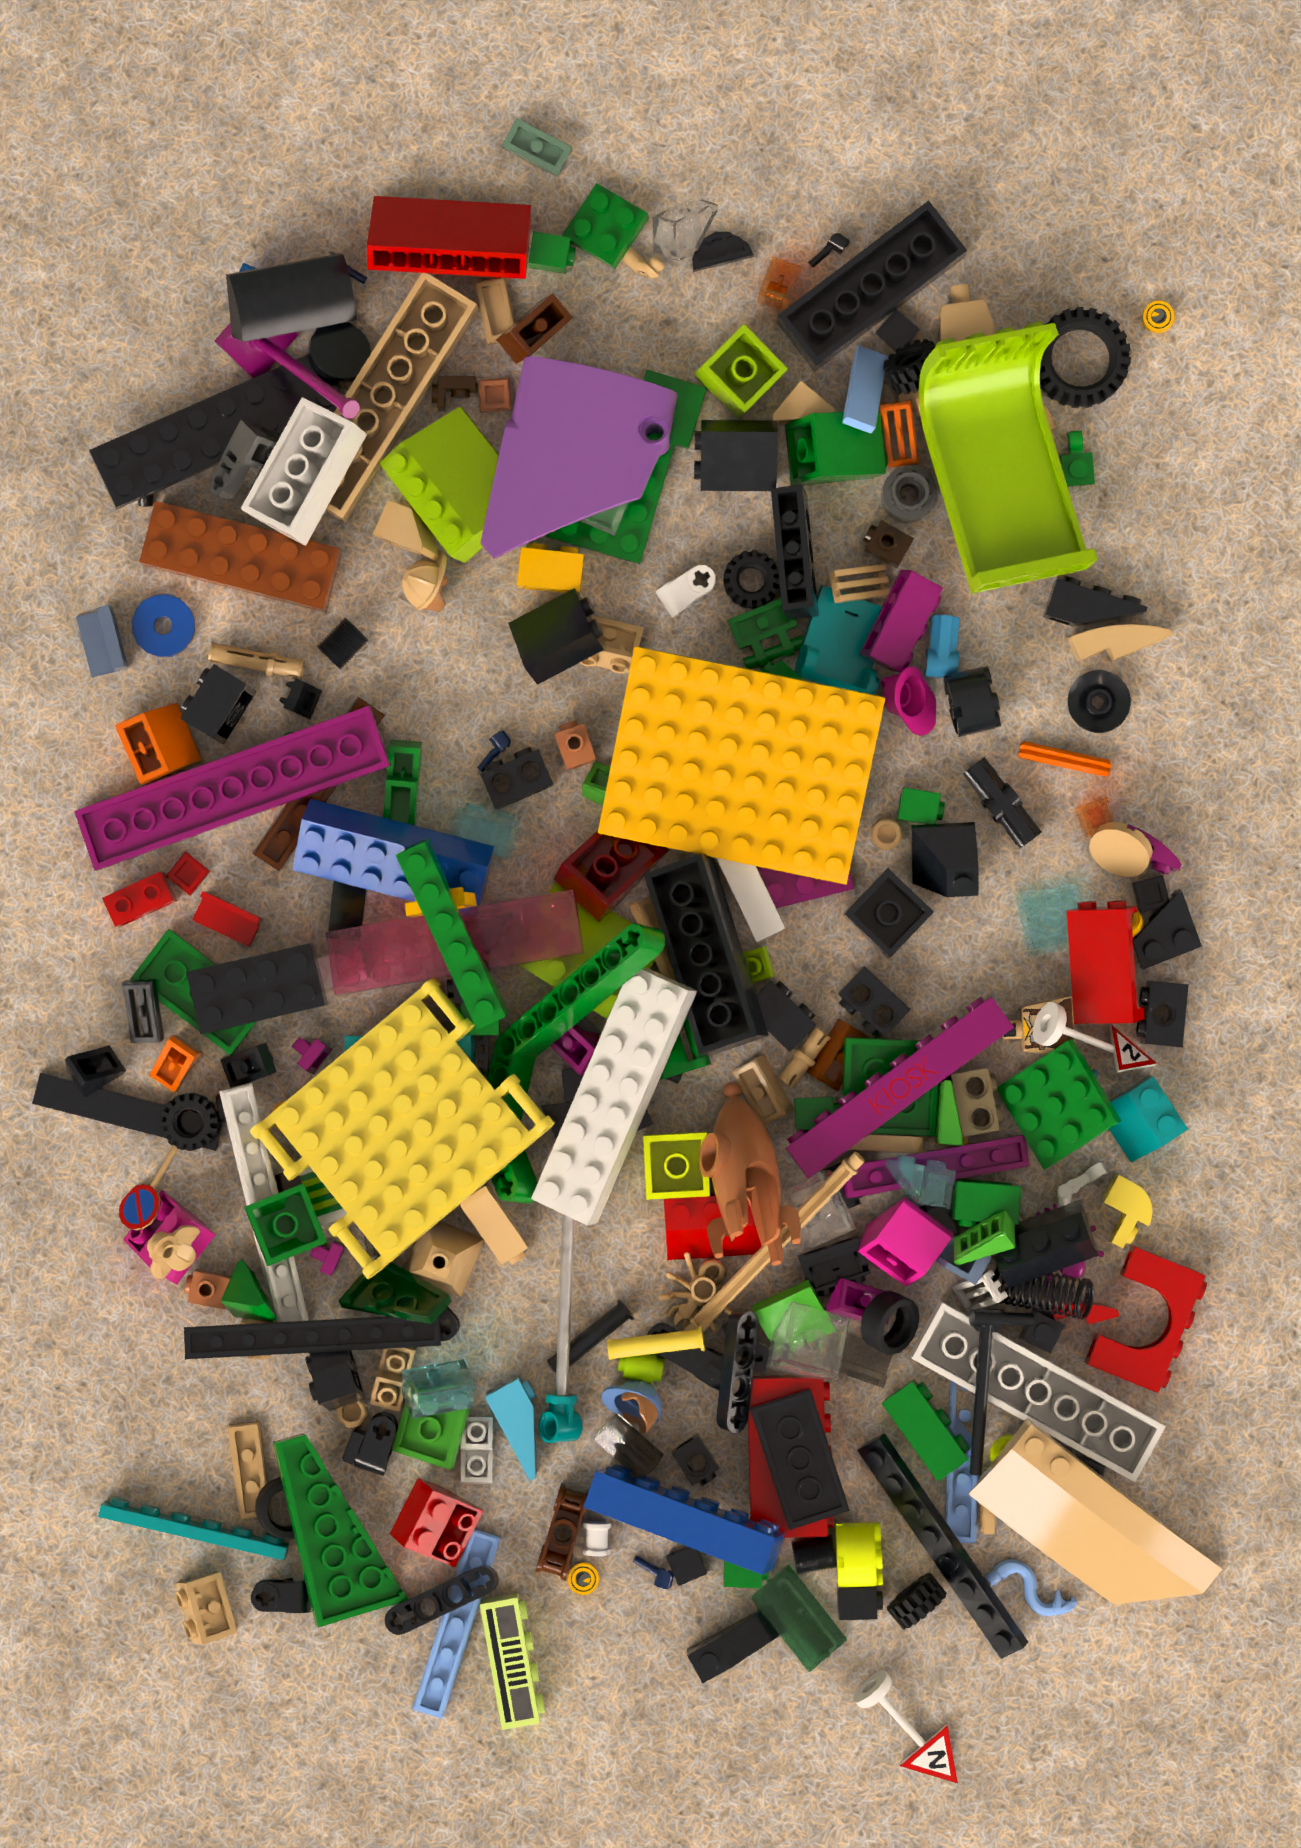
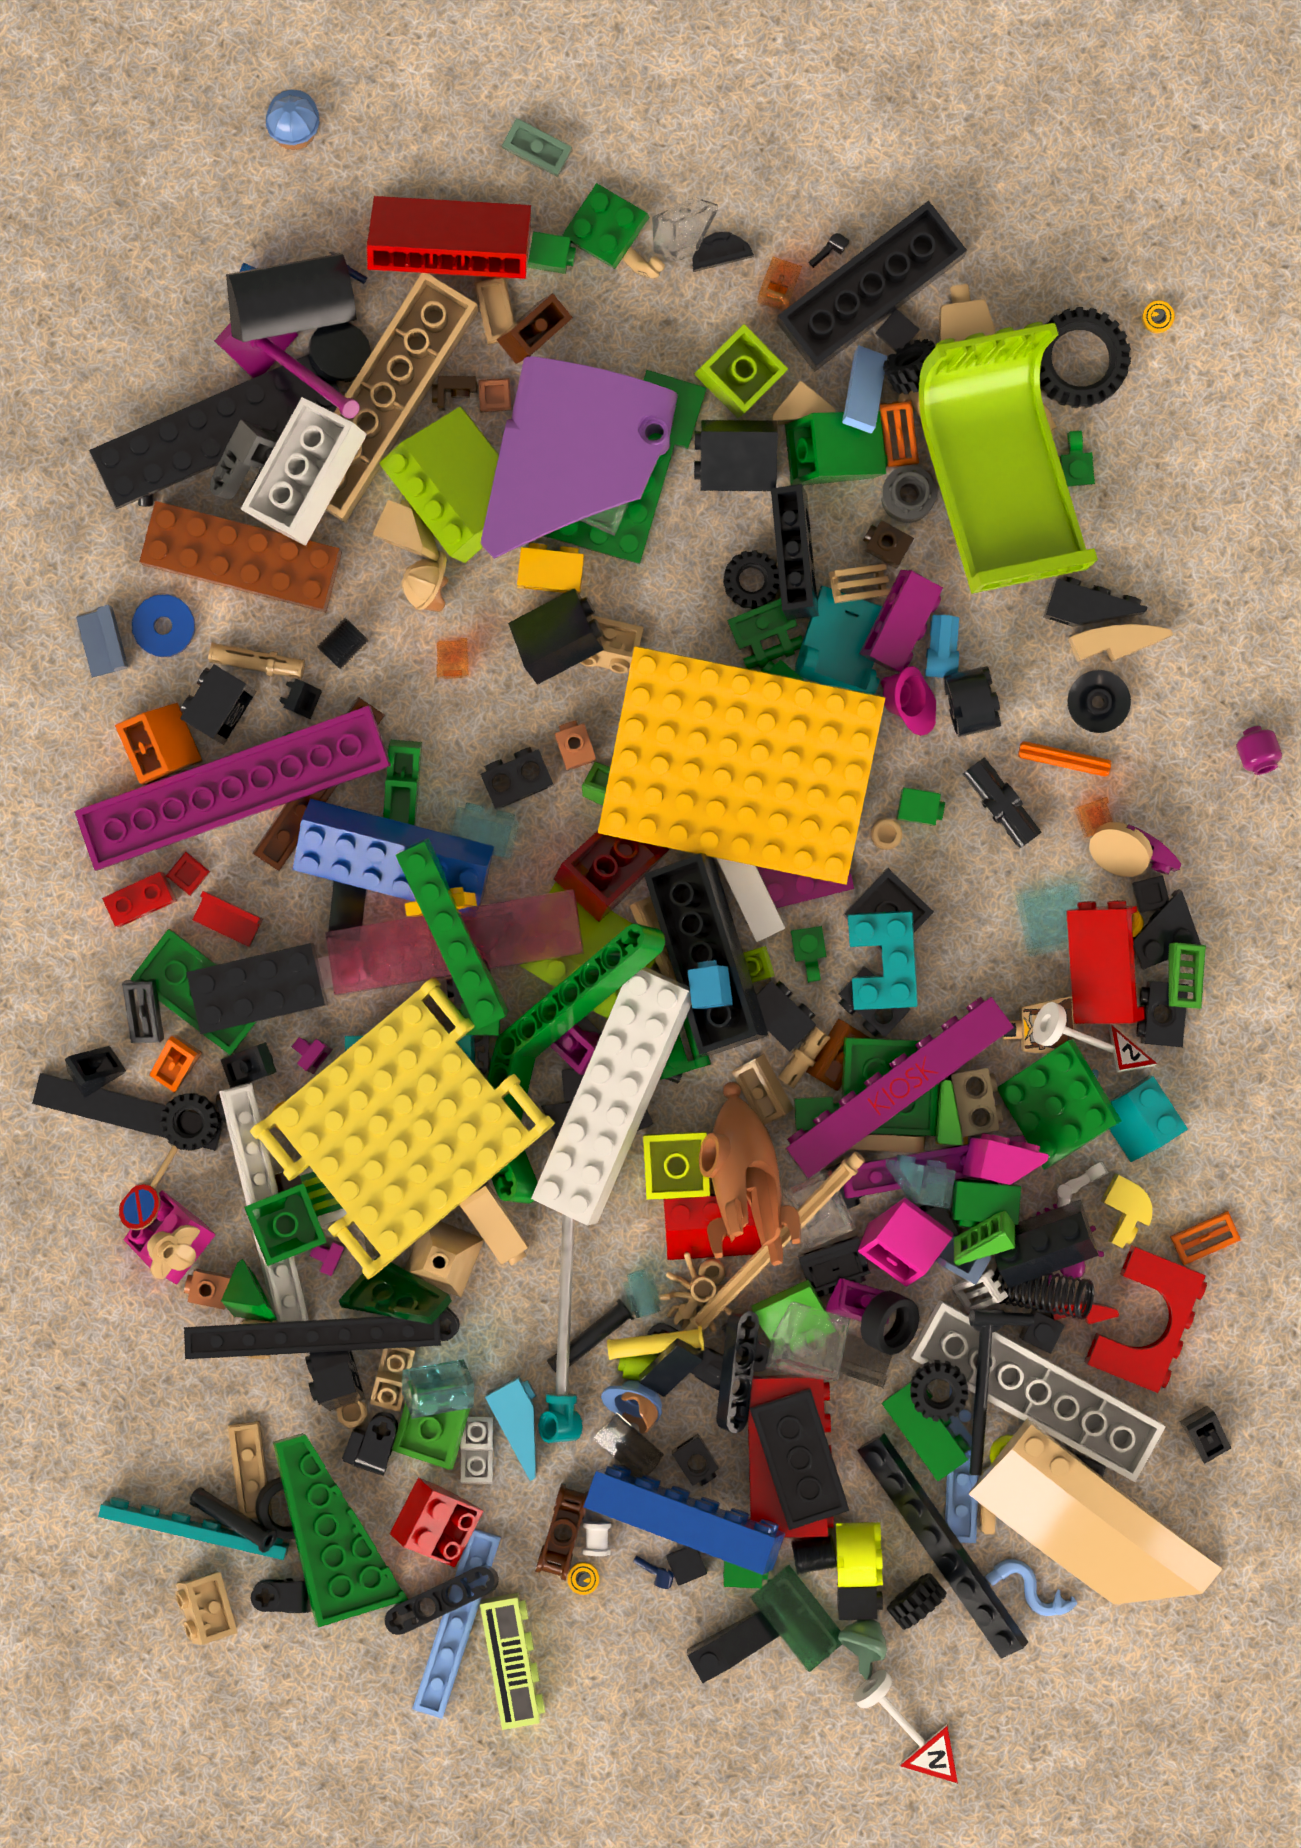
(233, 1519): none -> black pin
(292, 119): none -> medium blue piece
(453, 659): none -> clear orange panel
(500, 742): dark blue hand -> none
(642, 1293): none -> clear light blue brick
(670, 1367): none -> black tile
(681, 591): white piece -> none
(709, 985): none -> dark azure brick
(808, 947): none -> green plate
(866, 1642): none -> sand green hat
(899, 982): none -> teal plate
(943, 1409): none -> black tyre
(945, 858): black slope -> none
(999, 1162): none -> dark pink slope
(1197, 964): none -> bright green slope
(1200, 1226): none -> orange tile
(1206, 1434): none -> black slope
(1259, 750): none -> magenta head

